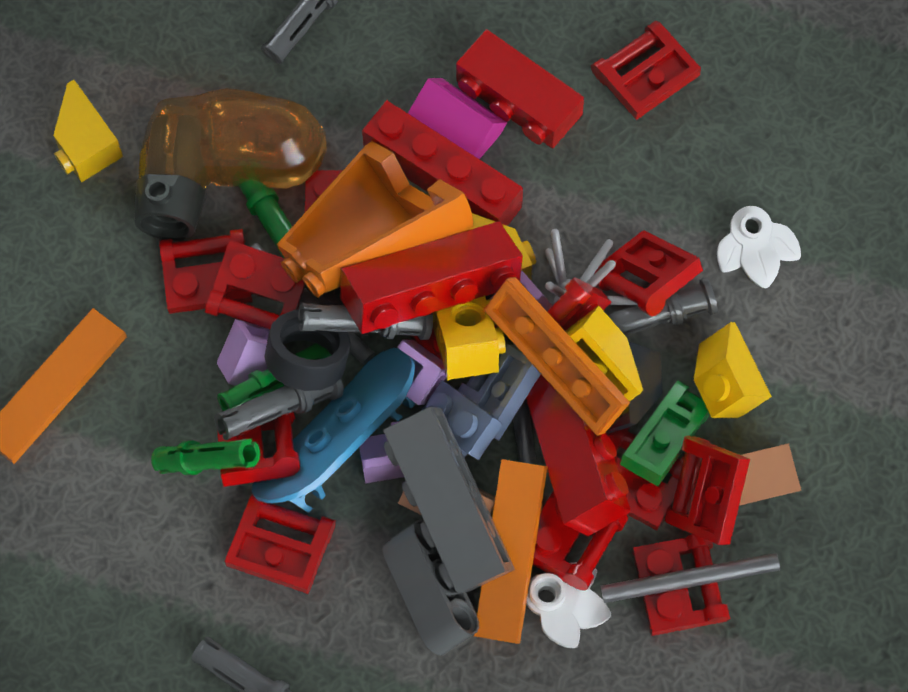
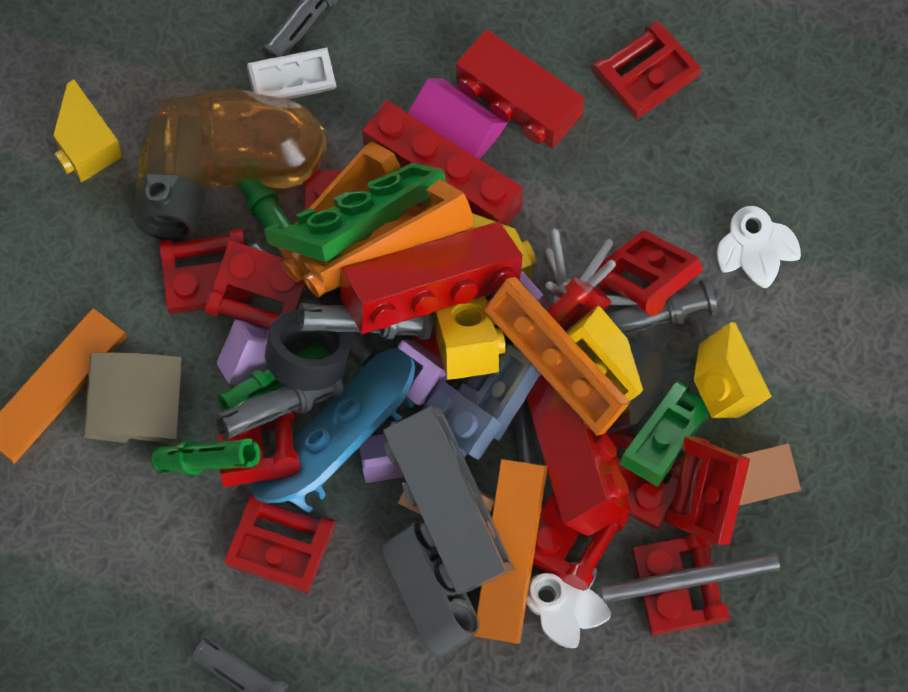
(132, 397): none -> dark tan slope
(293, 75): none -> white plate
(355, 214): none -> green wing

